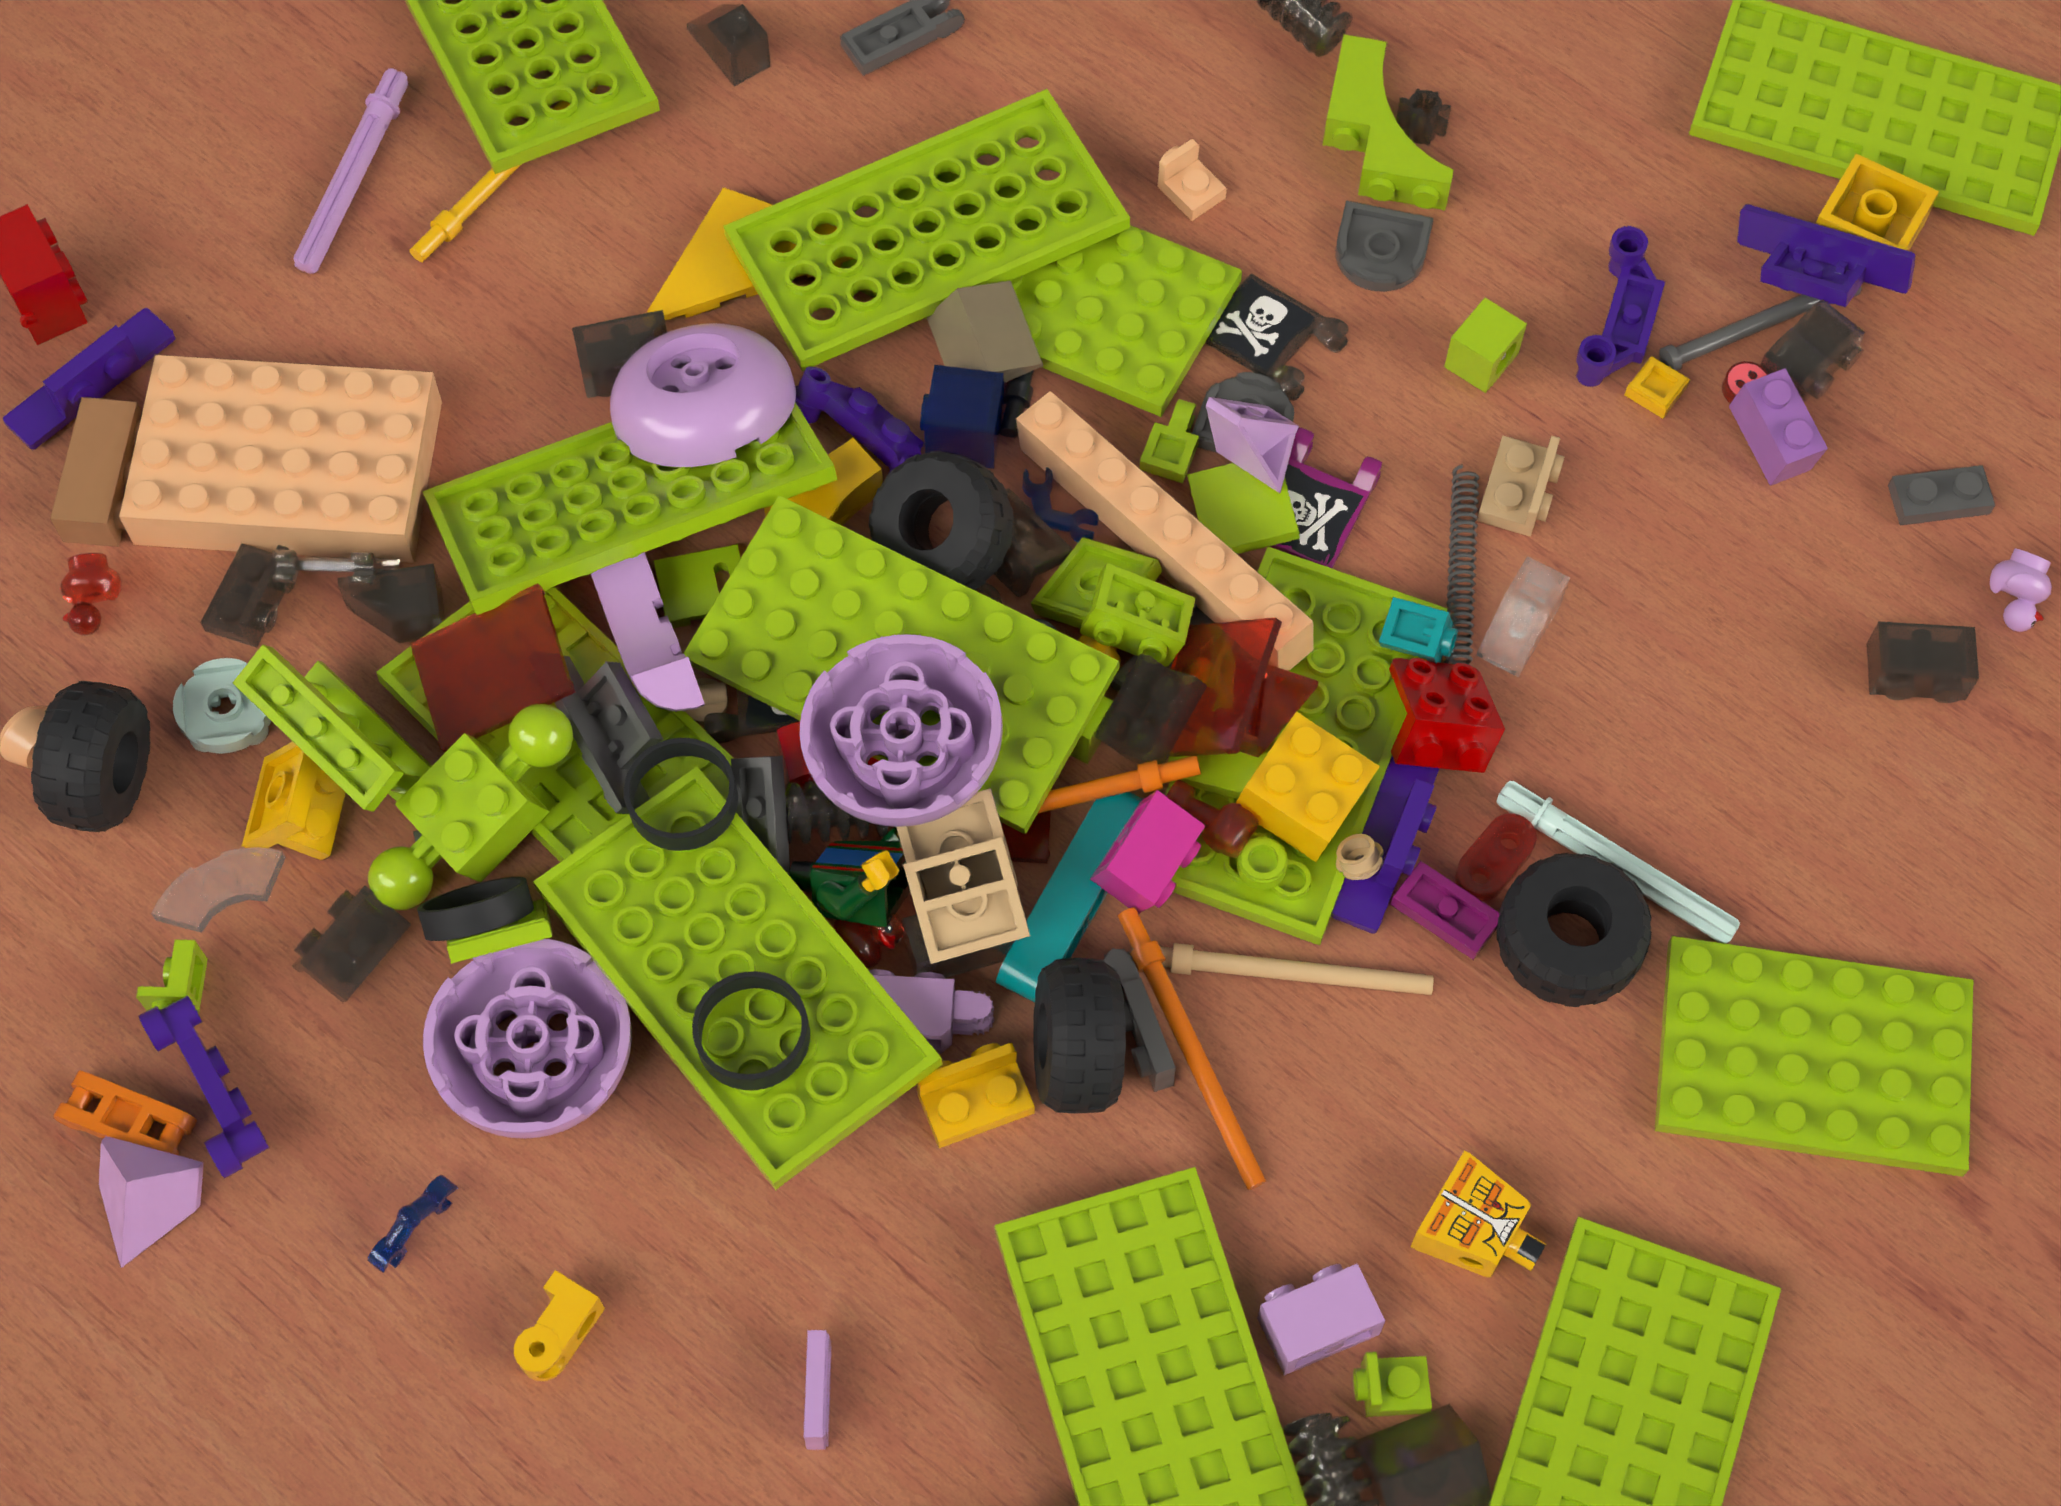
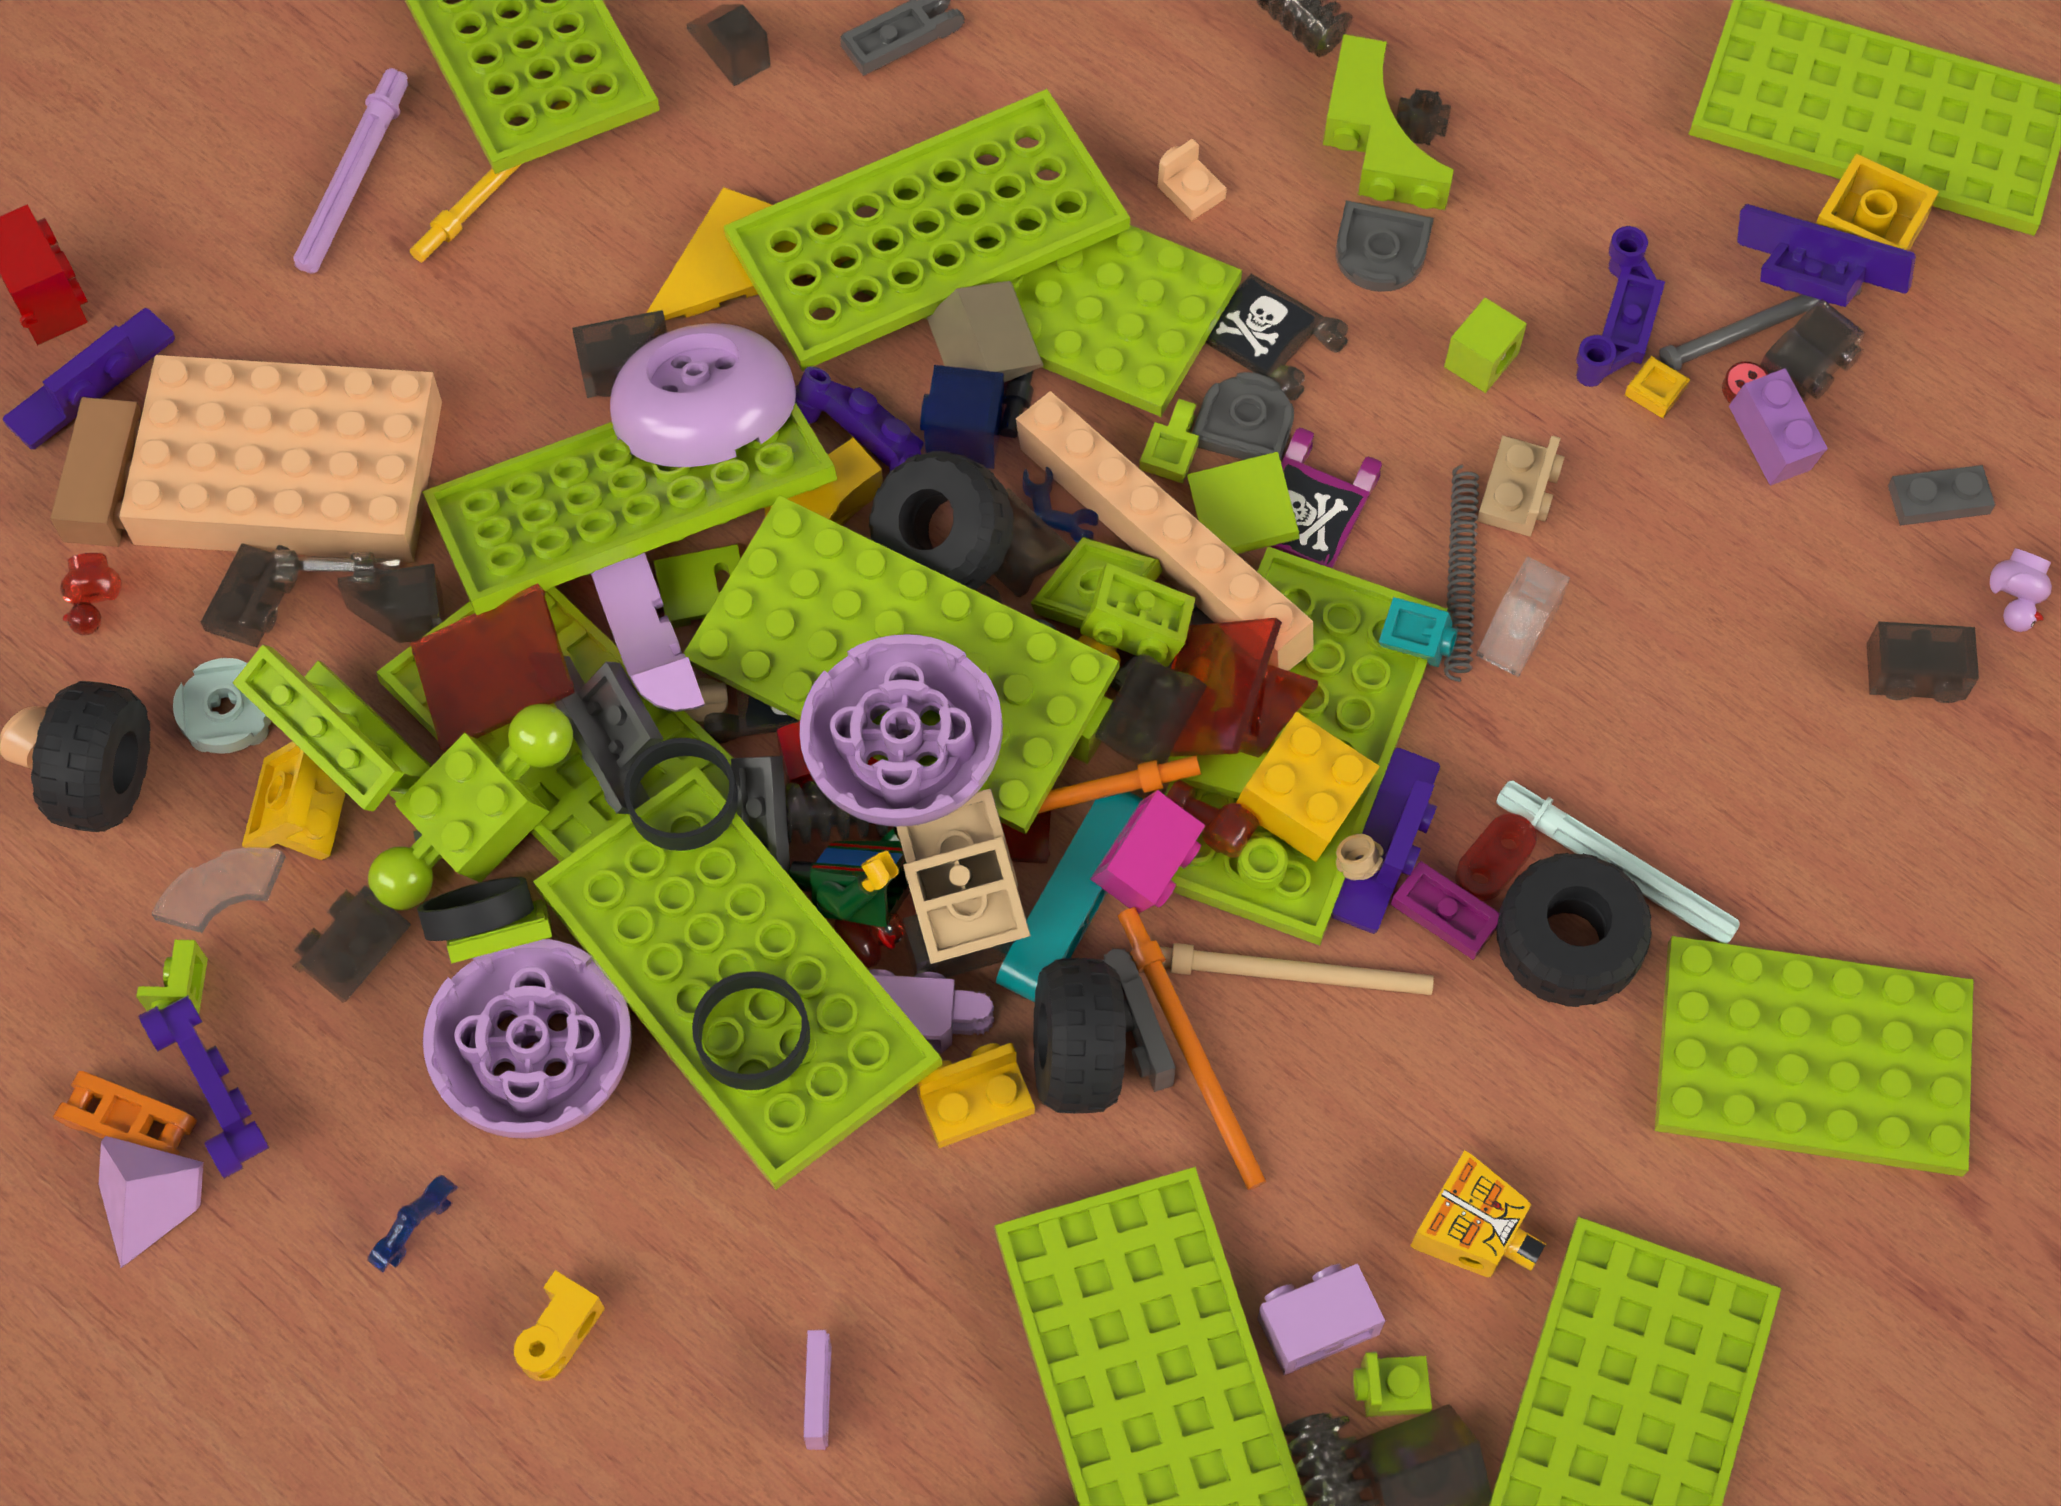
(1252, 438): lavender slope -> none
(1447, 718): red bracket -> none

